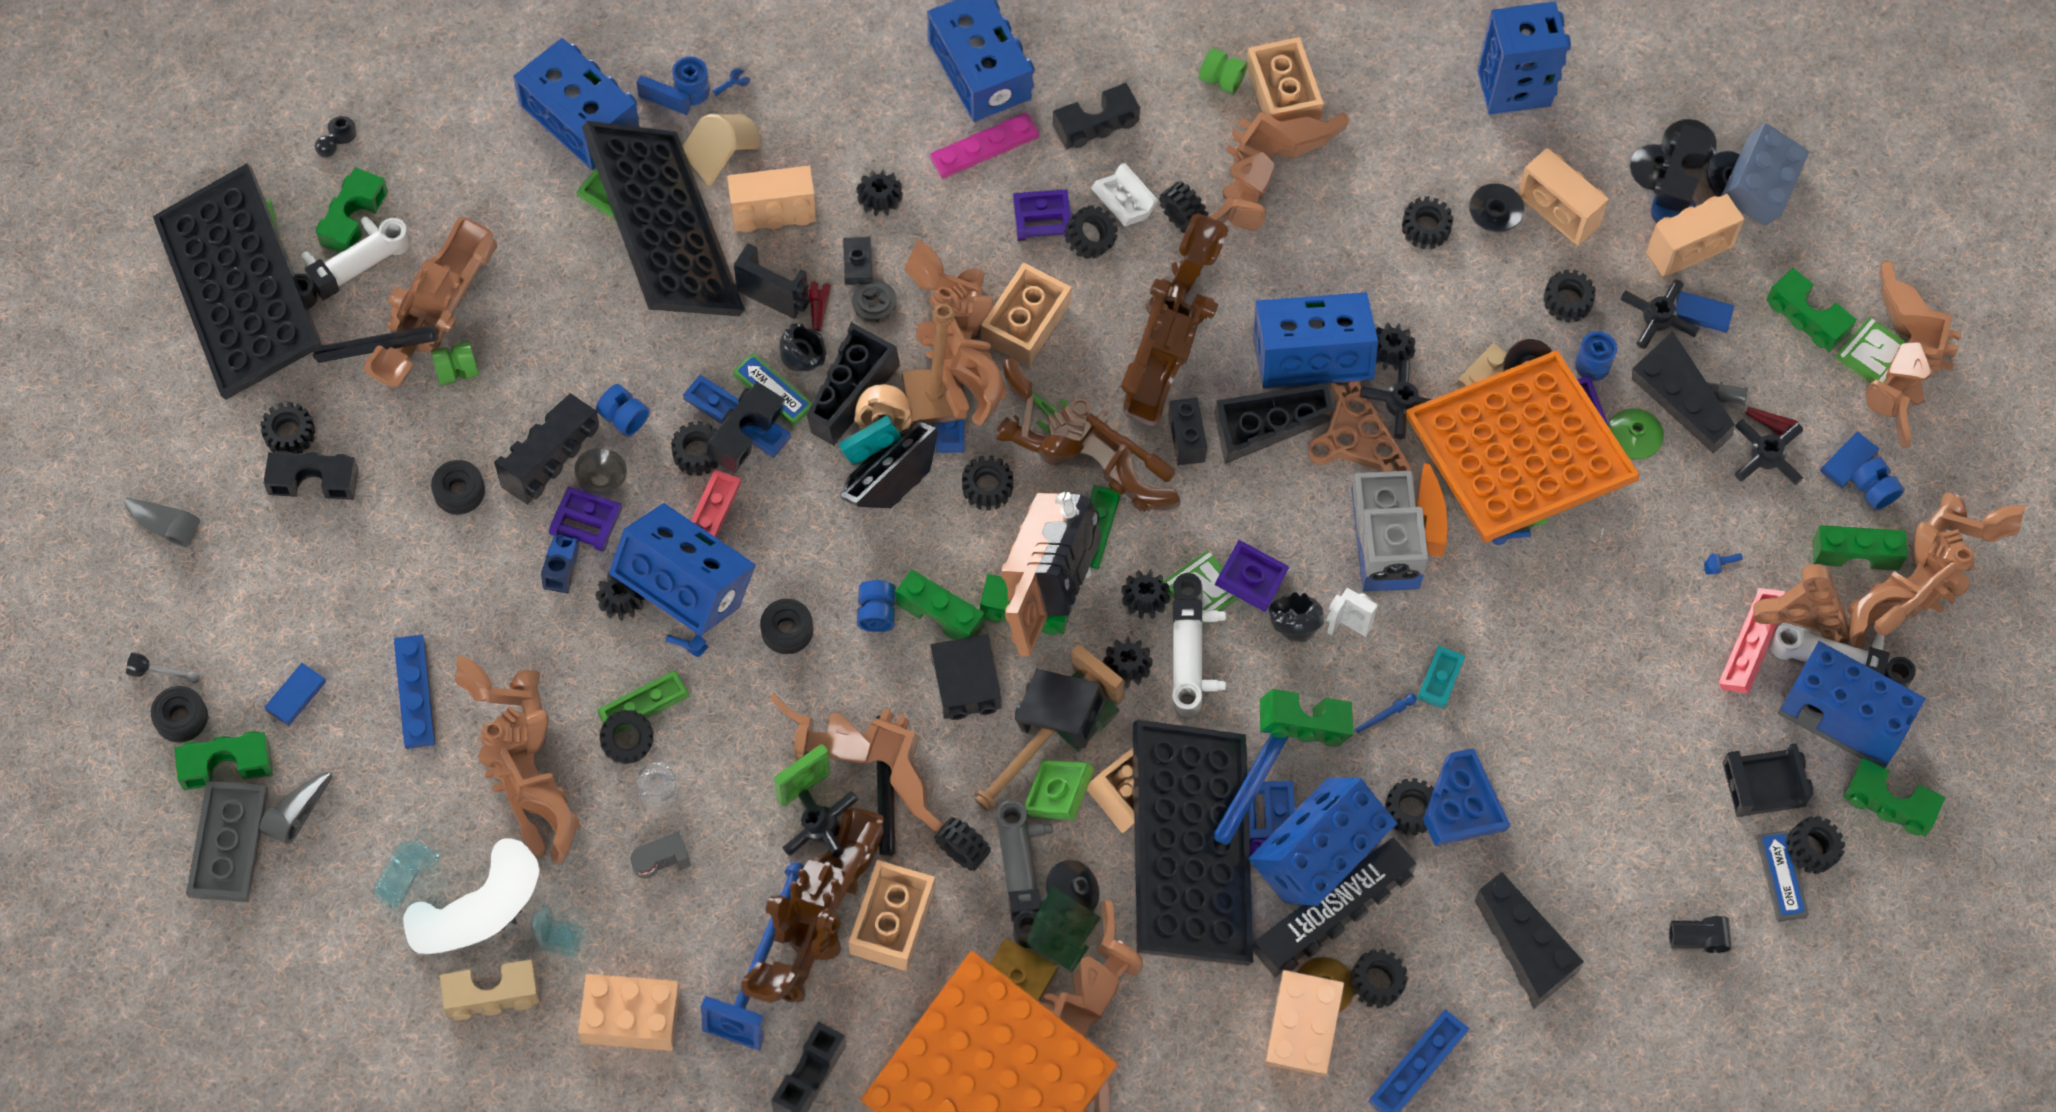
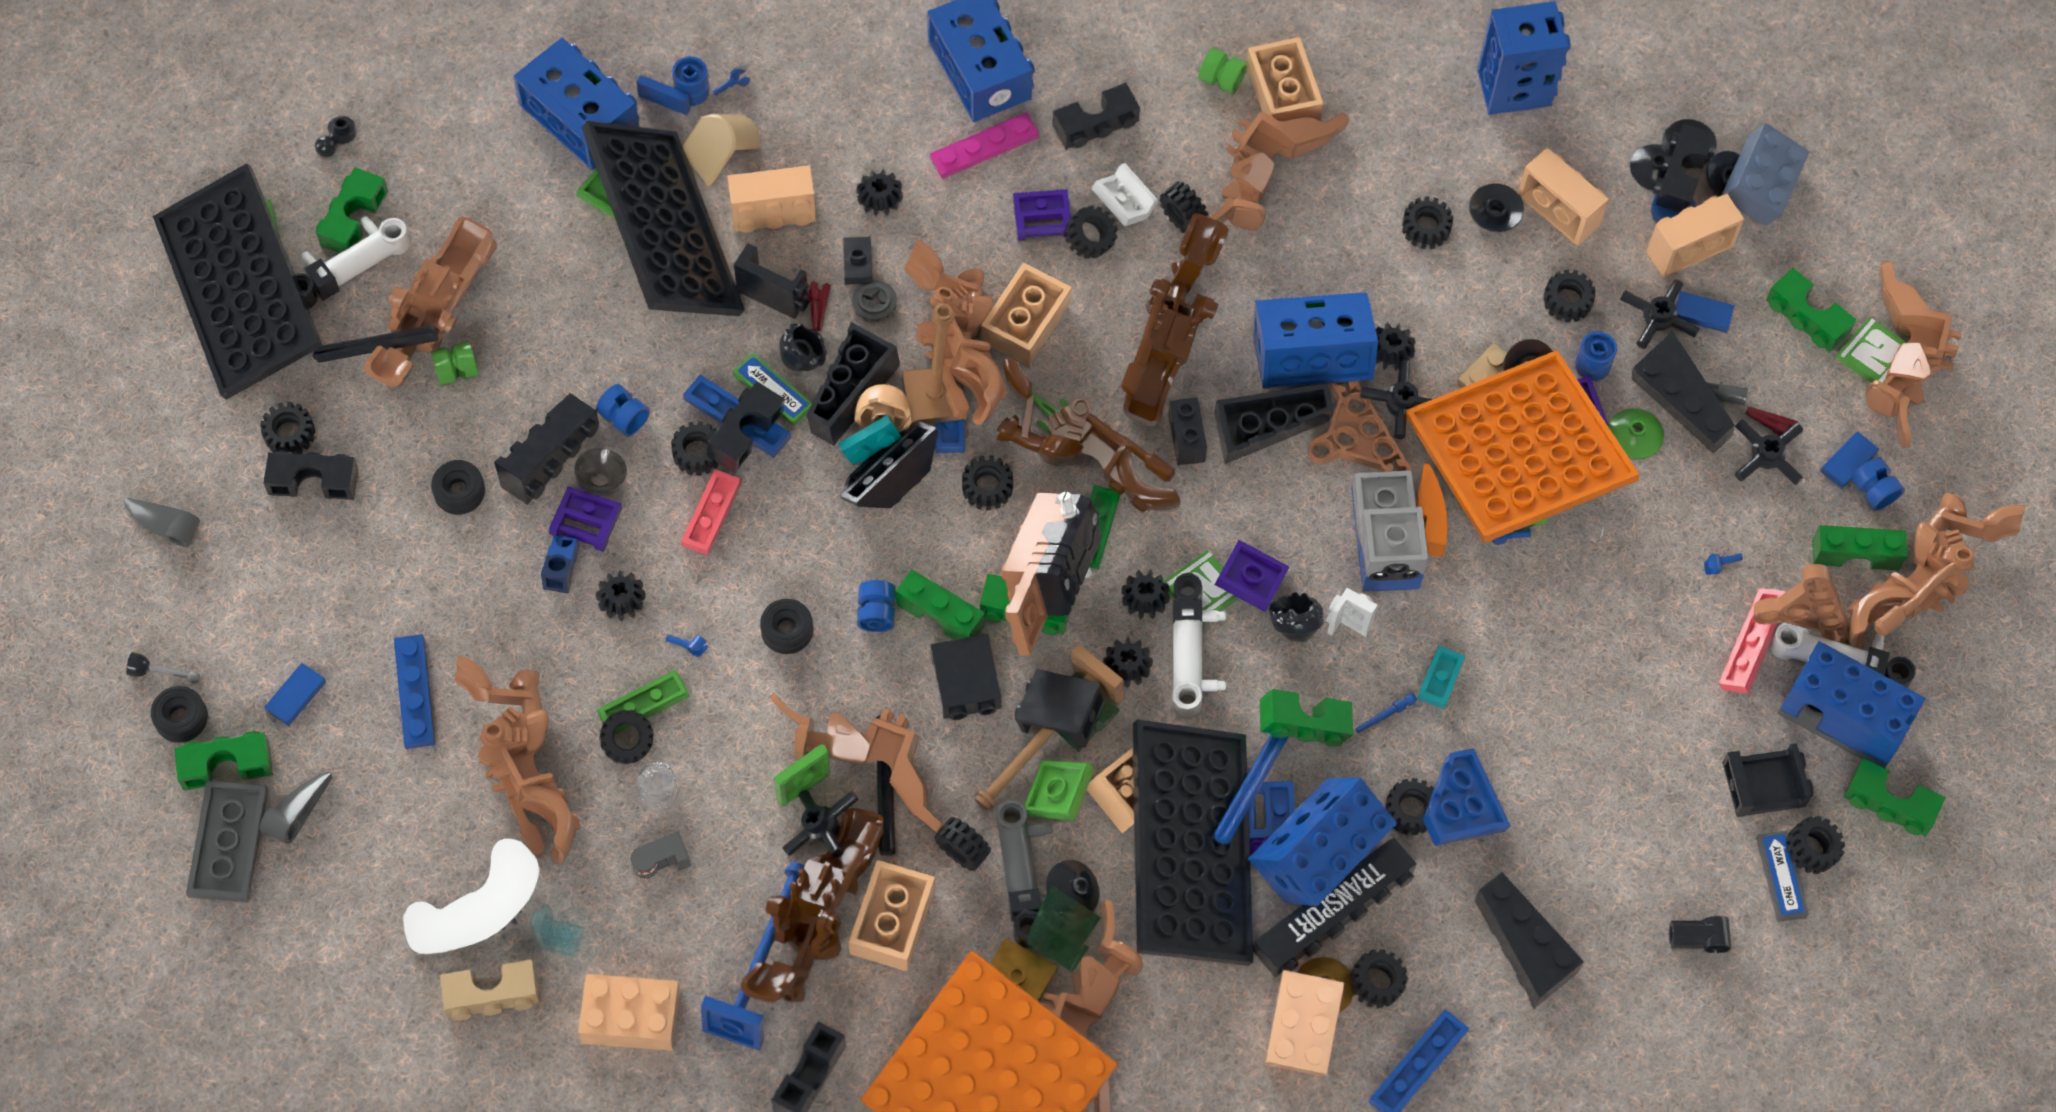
(402, 871): clear light blue bracket -> none
(681, 568): blue piece -> none

